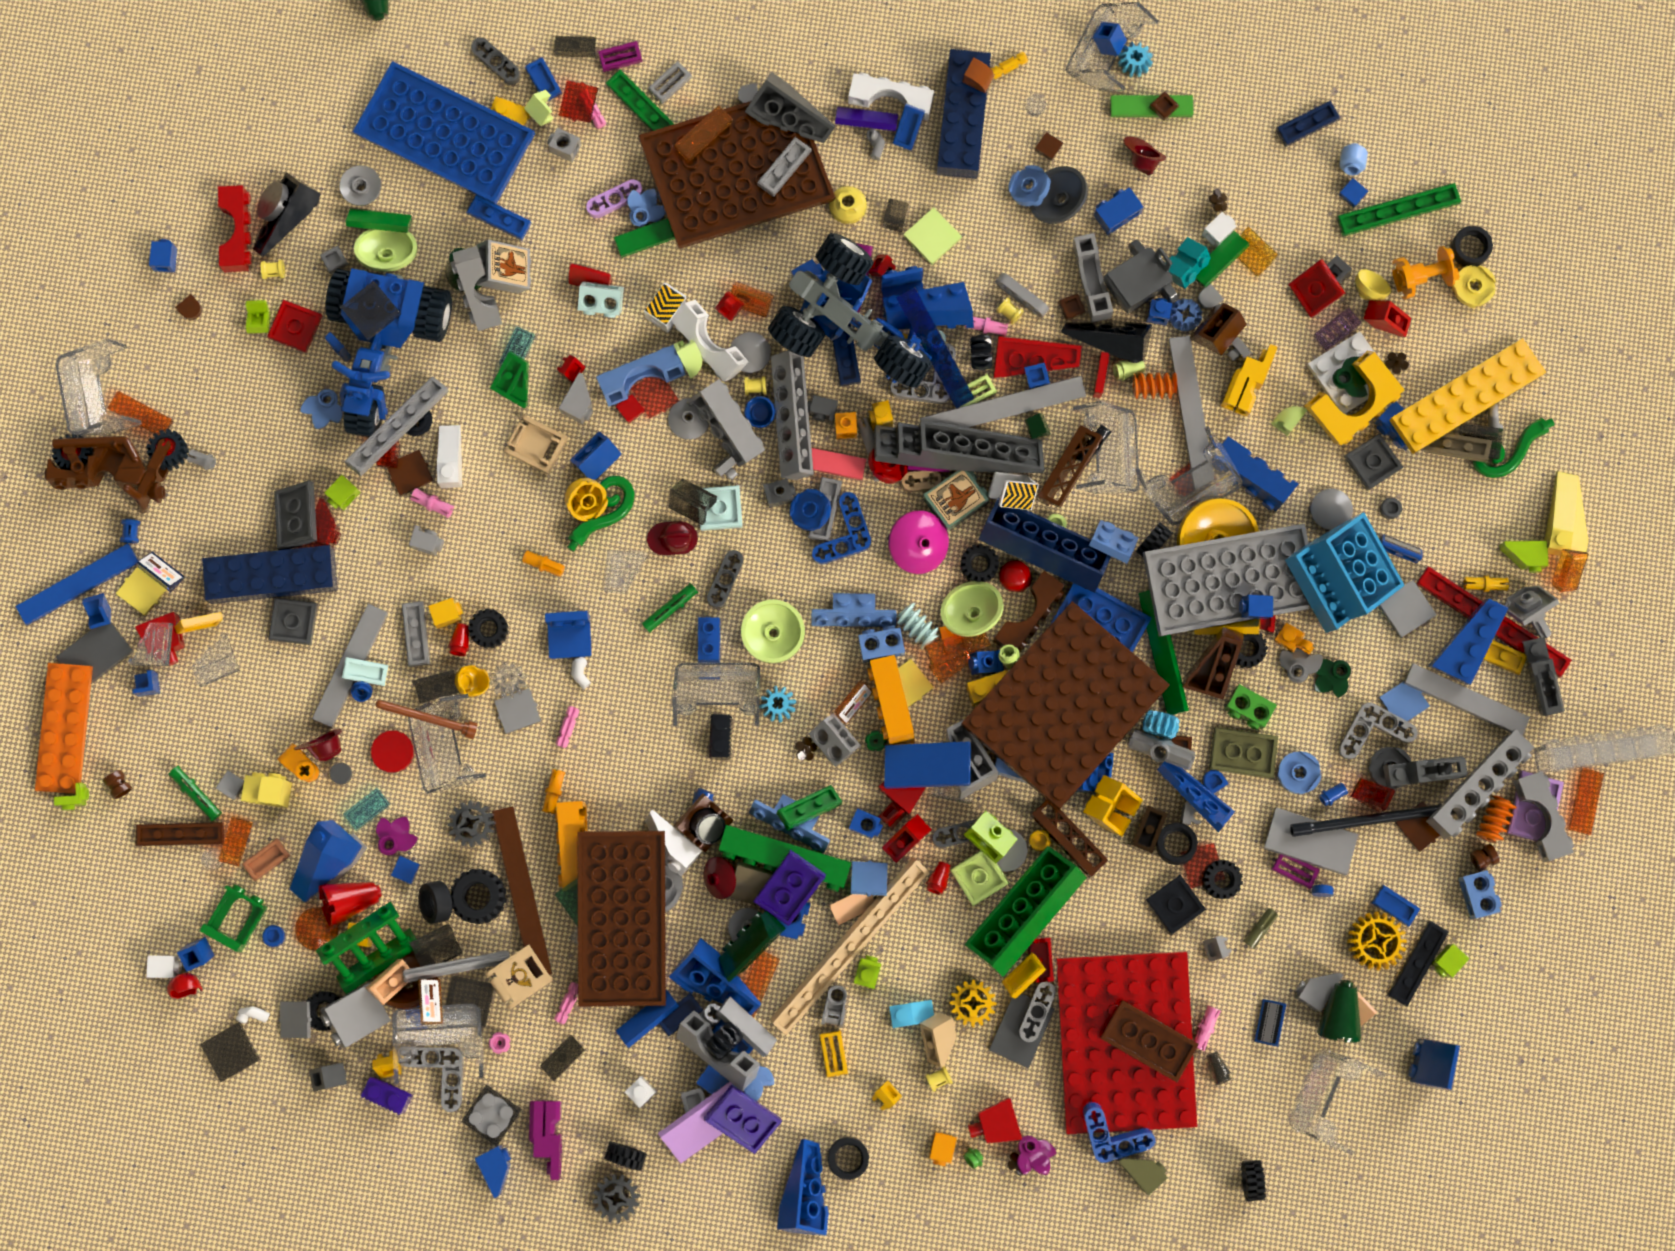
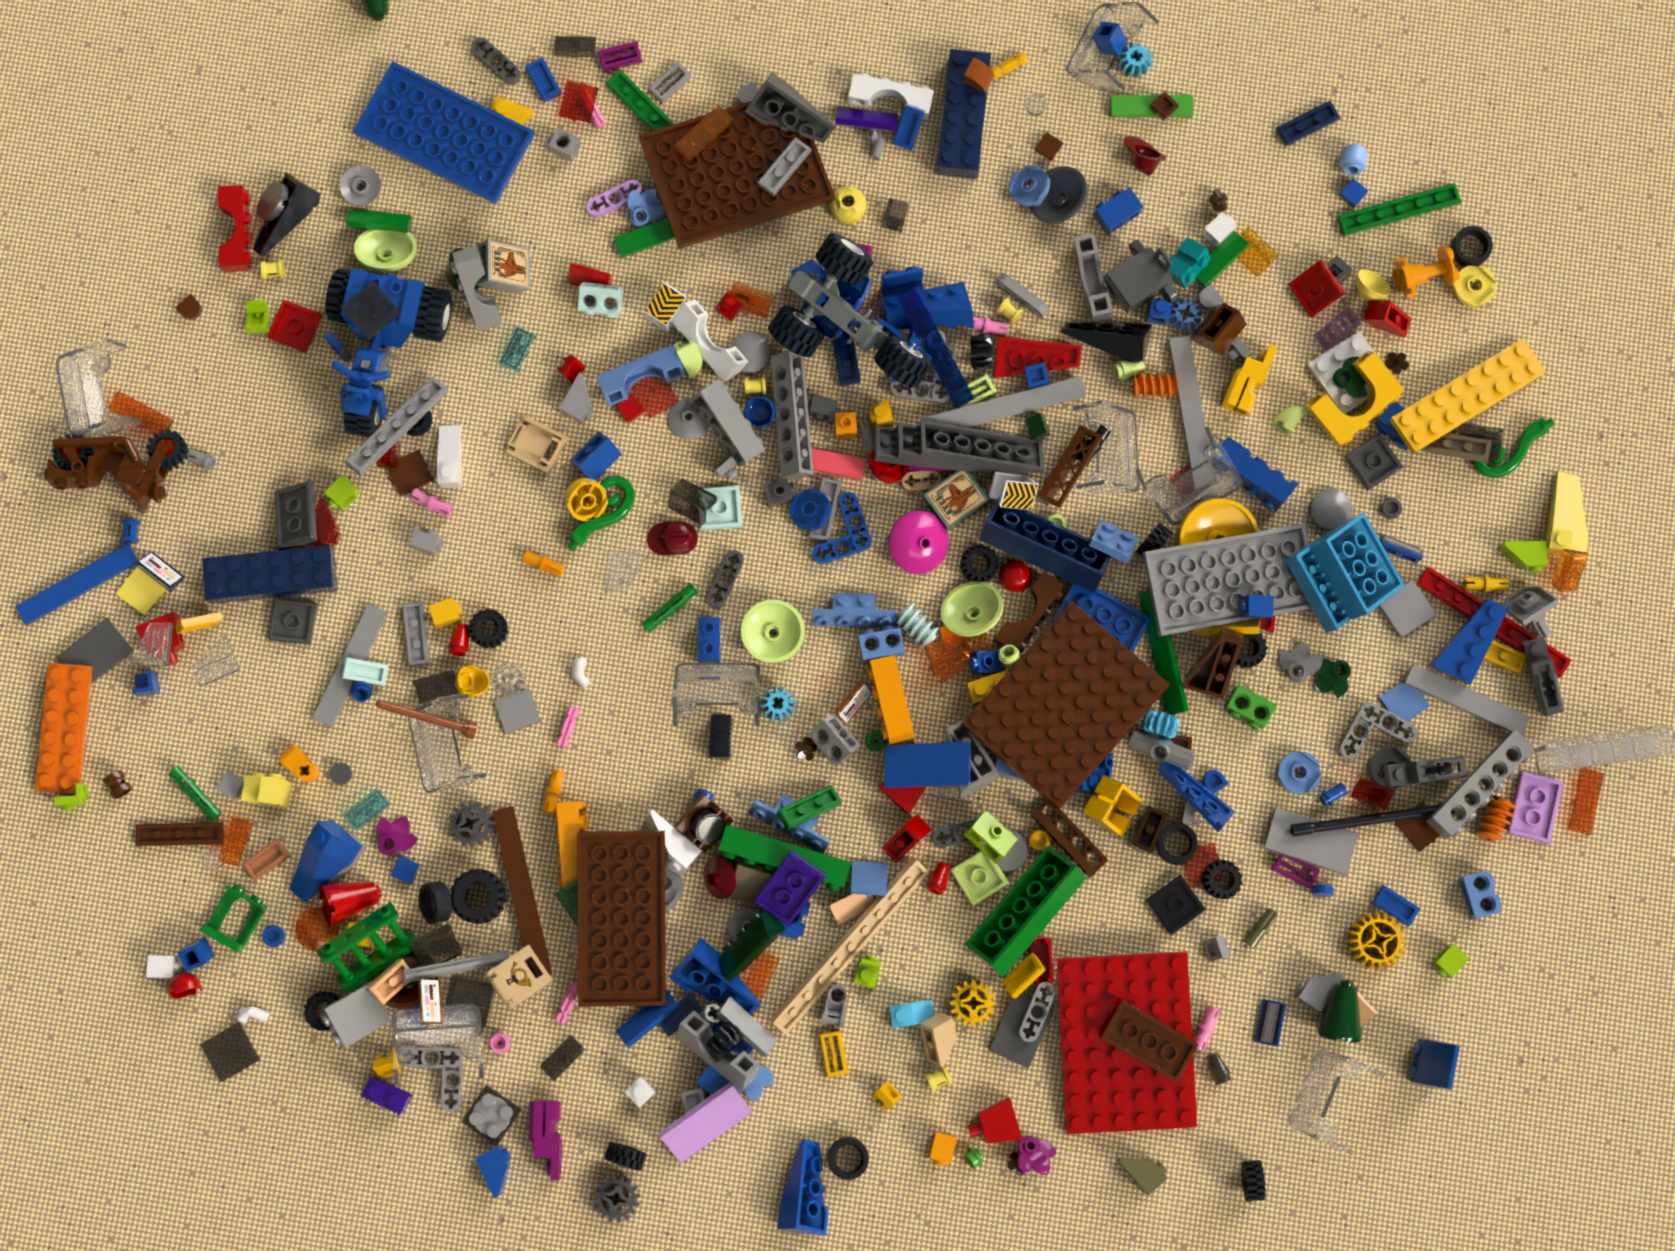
(97, 610): blue panel -> none
(163, 256): blue brick -> none
(295, 1019): light grey piece -> none
(322, 411): medium blue plate -> none
(324, 746): dark red piece -> none
(328, 1076): dark grey brick -> none
(334, 259): light grey tile -> none
(392, 751): red tile -> none
(499, 217): blue tile -> none
(513, 380): green wing -> none
(538, 109): yellowish green panel -> none
(569, 634): blue bracket -> none
(743, 1119): dark purple tile -> none
(859, 817): blue brick -> none
(880, 265): red tile -> none
(892, 815): red slope -> none
(913, 682): light yellow piece -> none
(932, 236): yellowish green tile -> none
(1072, 307): reddish brown tile -> none
(1101, 375): red tile -> none
(1106, 1141): blue beam -> none
(1243, 753): olive tile -> none
(1293, 638): light orange plate -> none
(1417, 963): black tile -> none
(1484, 857): reddish brown wheel -> none
(1493, 417): light grey arm -> none
(1554, 841): light grey arch -> none

